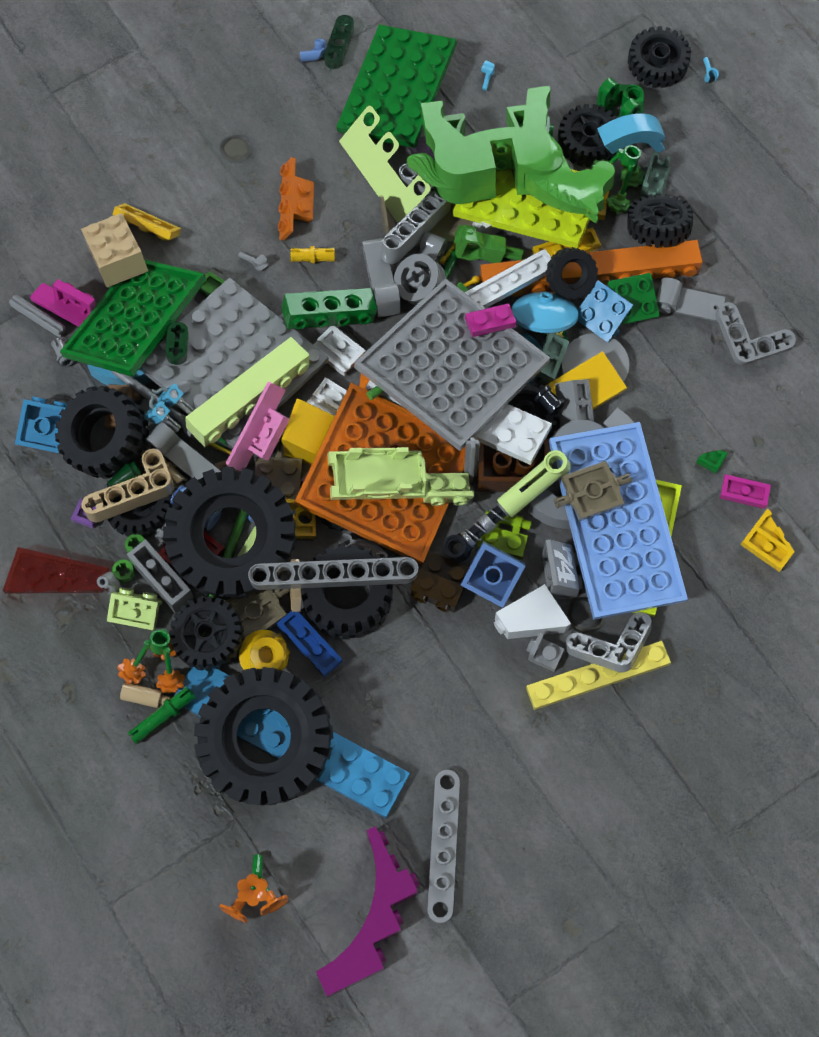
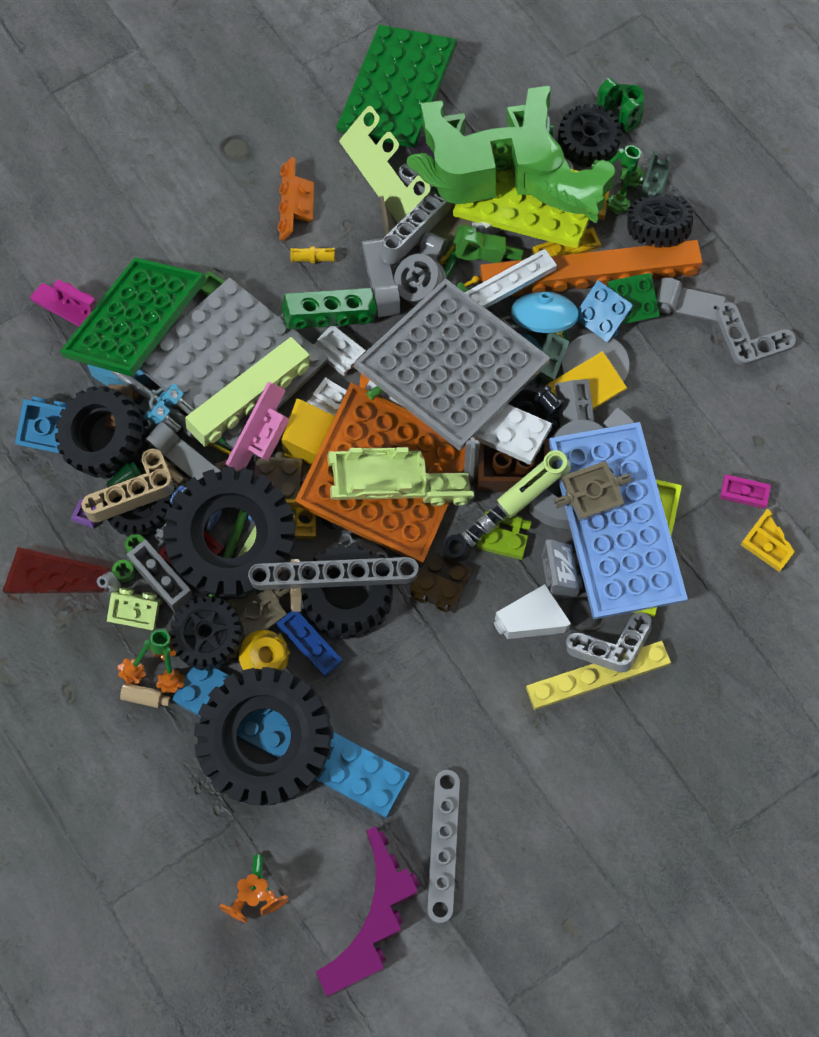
(37, 315): light grey axle -> none
(64, 362): light grey pin -> none
(114, 250): tan brick -> none
(147, 222): yellow plate -> none
(170, 708): green pin -> none
(172, 342): dark green beam -> none
(258, 263): light grey hand -> none
(314, 54): medium blue arm -> none
(338, 34): clear green beam -> none
(488, 69): medium azure hand -> none
(490, 320): dark pink plate -> none
(493, 574): medium blue slope -> none
(544, 653): light grey bracket -> none
(587, 278): black tyre -> none
(631, 130): medium azure arch -> none
(659, 57): black wheel -> none
(710, 71): medium azure hand -> none
(712, 460): green tile -> none

